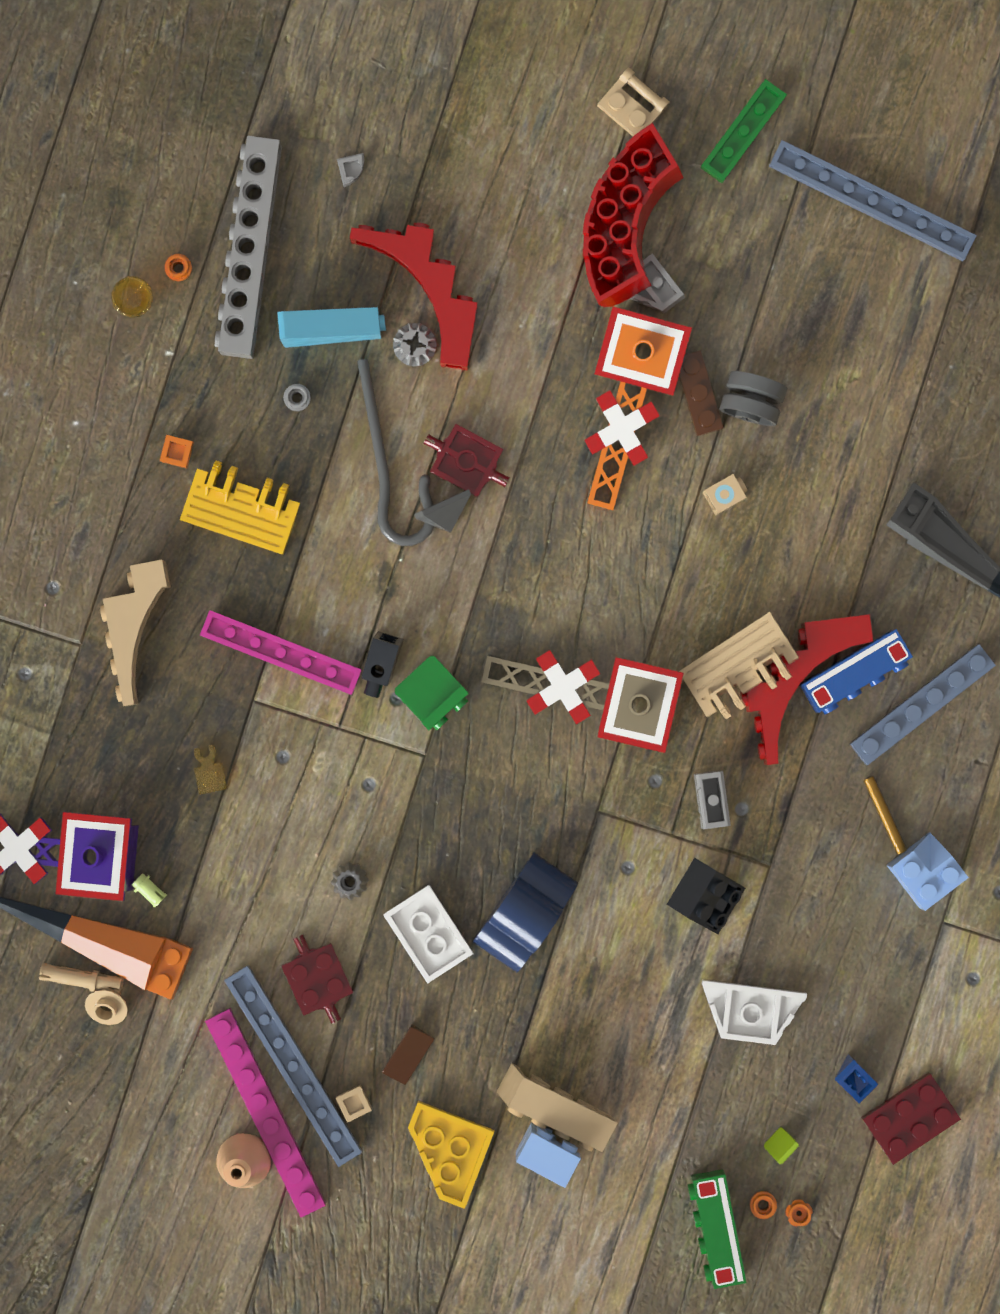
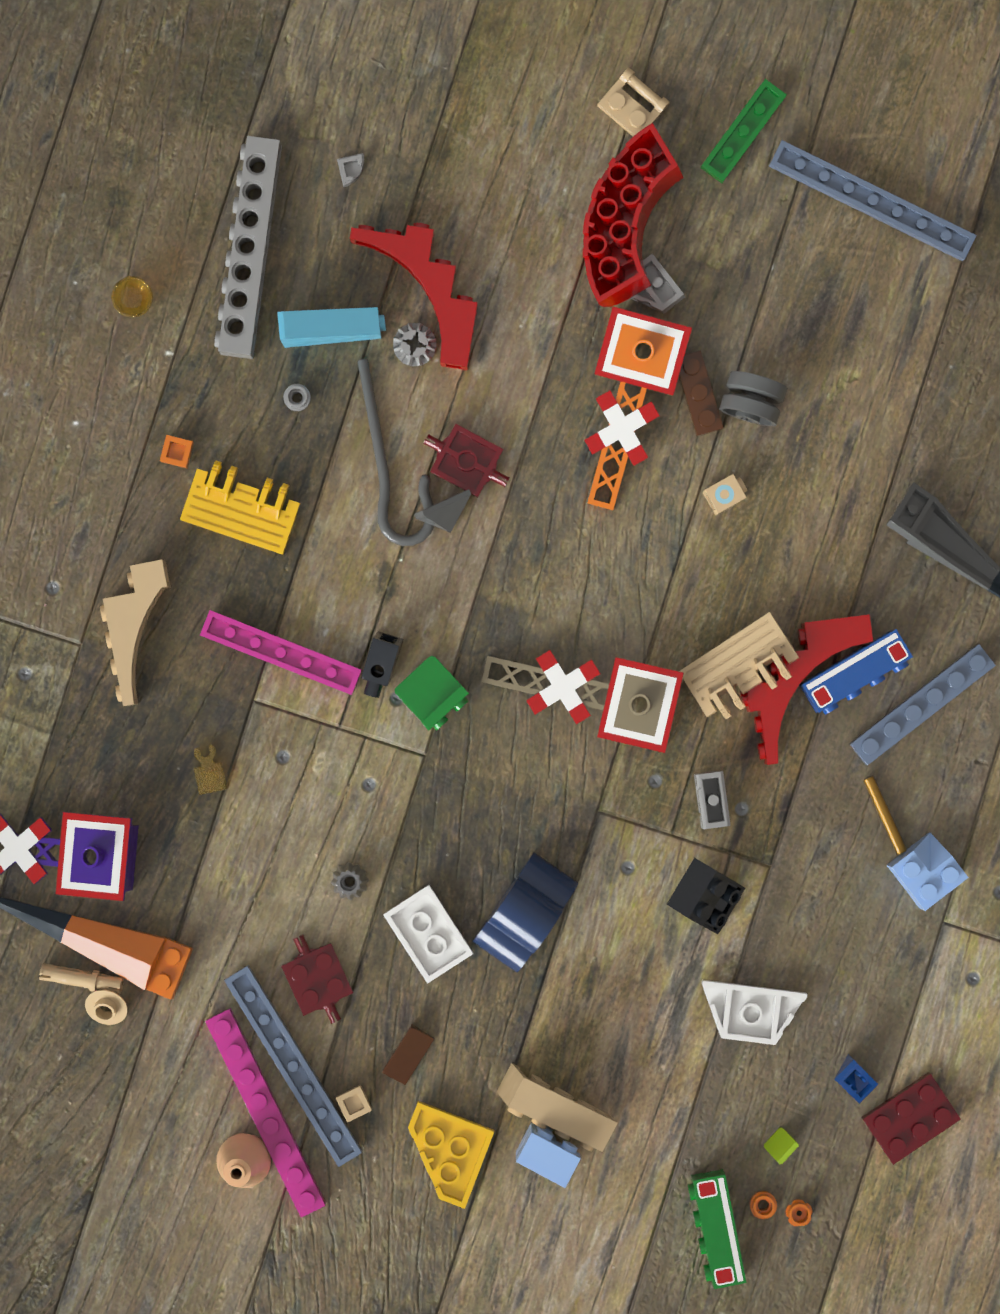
(148, 890): yellowish green pin -> none
(178, 259): orange plate -> none

